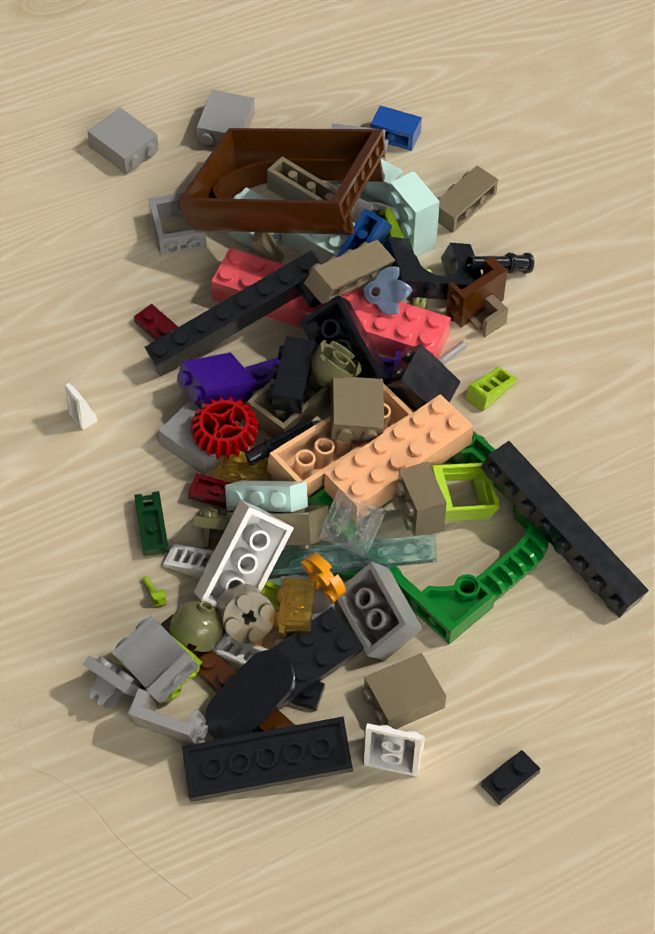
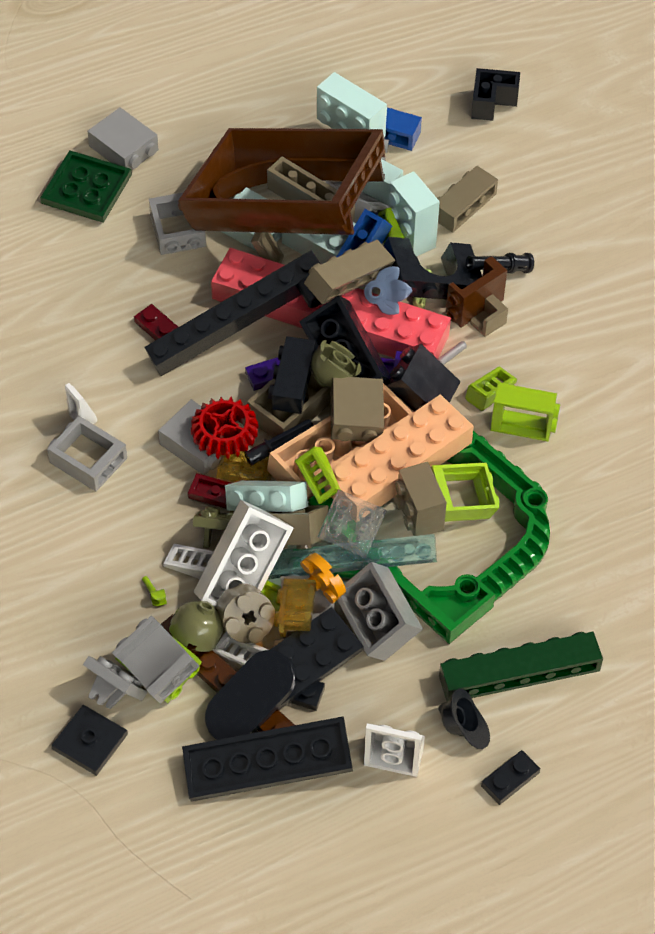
(86, 186): none -> dark green plate
(89, 740): none -> black plate
(102, 469): none -> light grey window
(144, 716): light grey panel -> none
(151, 524): dark green plate -> none
(214, 378): dark purple brick -> none
(223, 112): light grey brick -> none
(303, 464): none -> lime slope
(349, 106): none -> light aqua brick
(404, 692): dark tan brick -> none
(464, 719): none -> black piece
(493, 89): none -> black brick
(520, 423): none -> lime window
(522, 666): none -> dark green brick
(564, 529): black brick -> none

